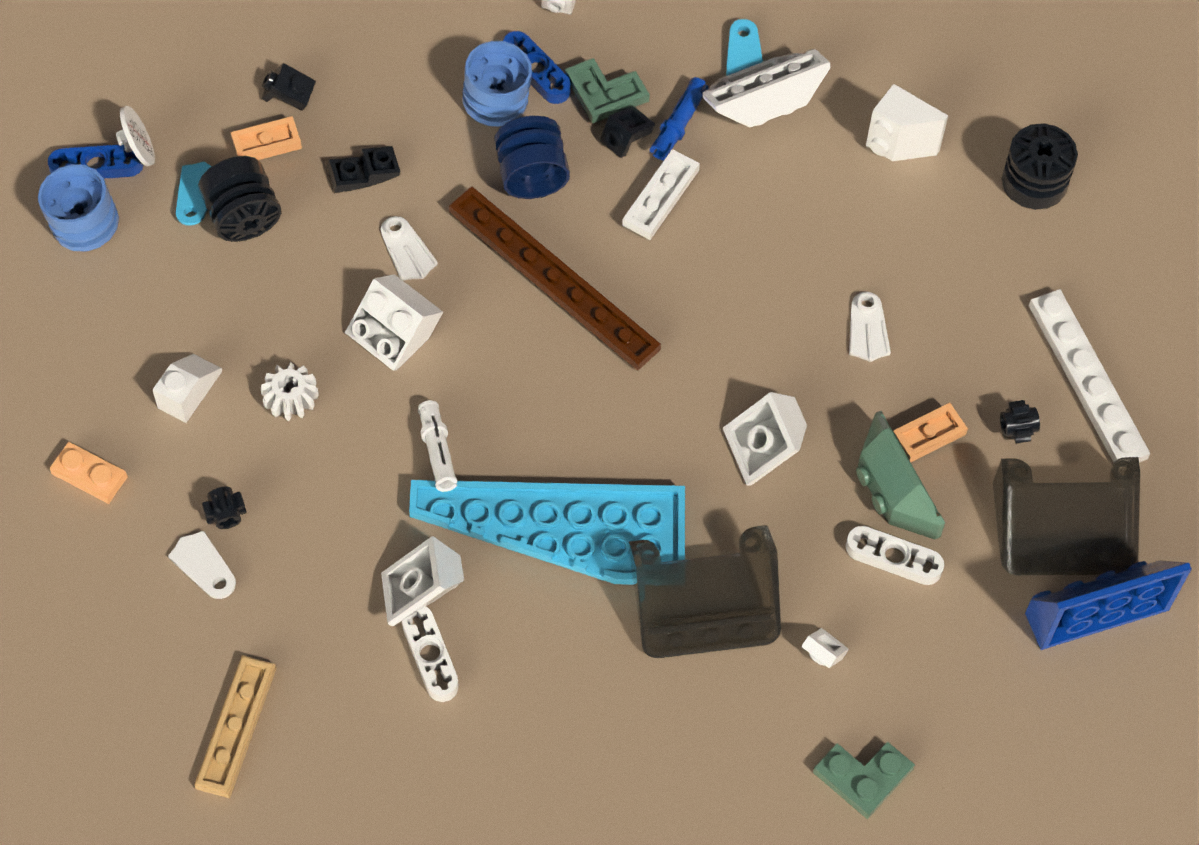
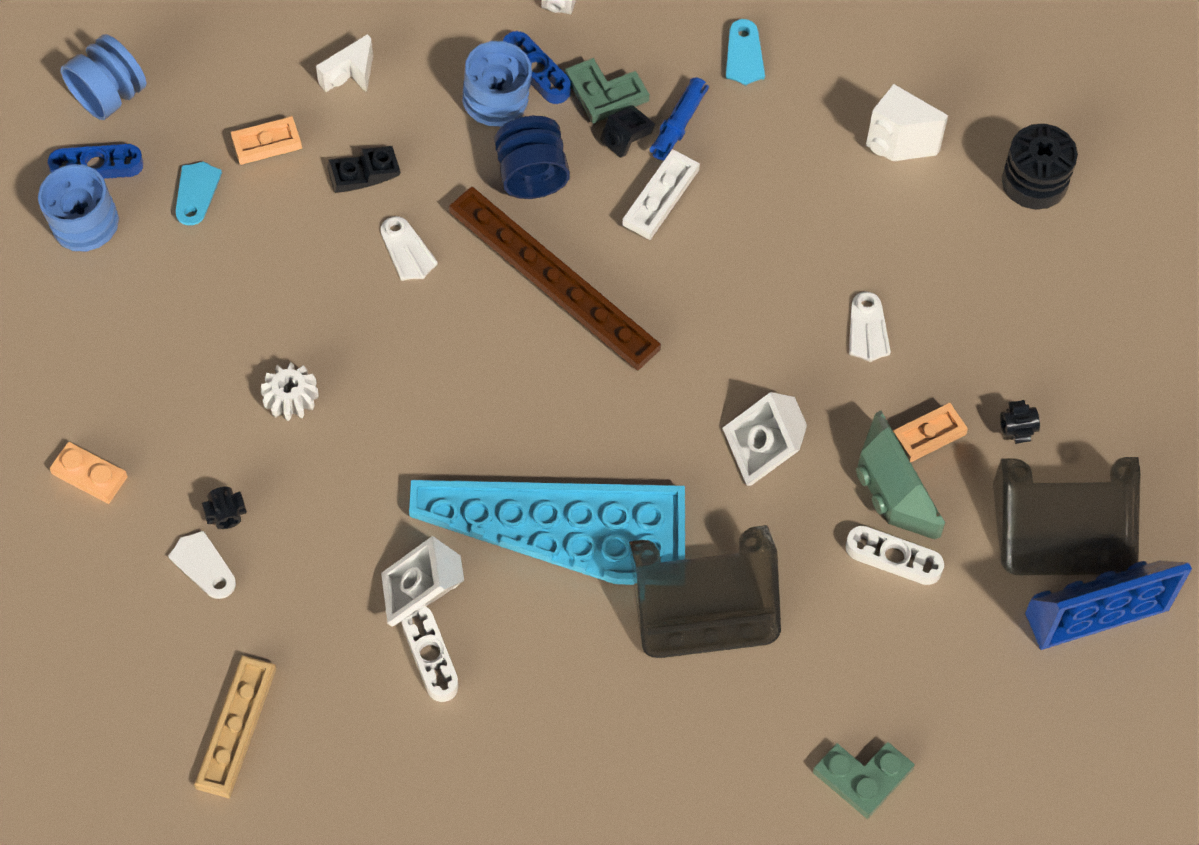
(103, 77): none -> medium blue wheel
(135, 136): white piece -> none
(185, 386): white slope -> none
(239, 198): black wheel -> none
(288, 86): black bracket -> none
(352, 62): none -> white slope
(393, 321): white slope -> none
(434, 435): white pin -> none
(768, 88): white wedge -> none
(824, 648): white plate -> none
(1088, 377): white plate -> none

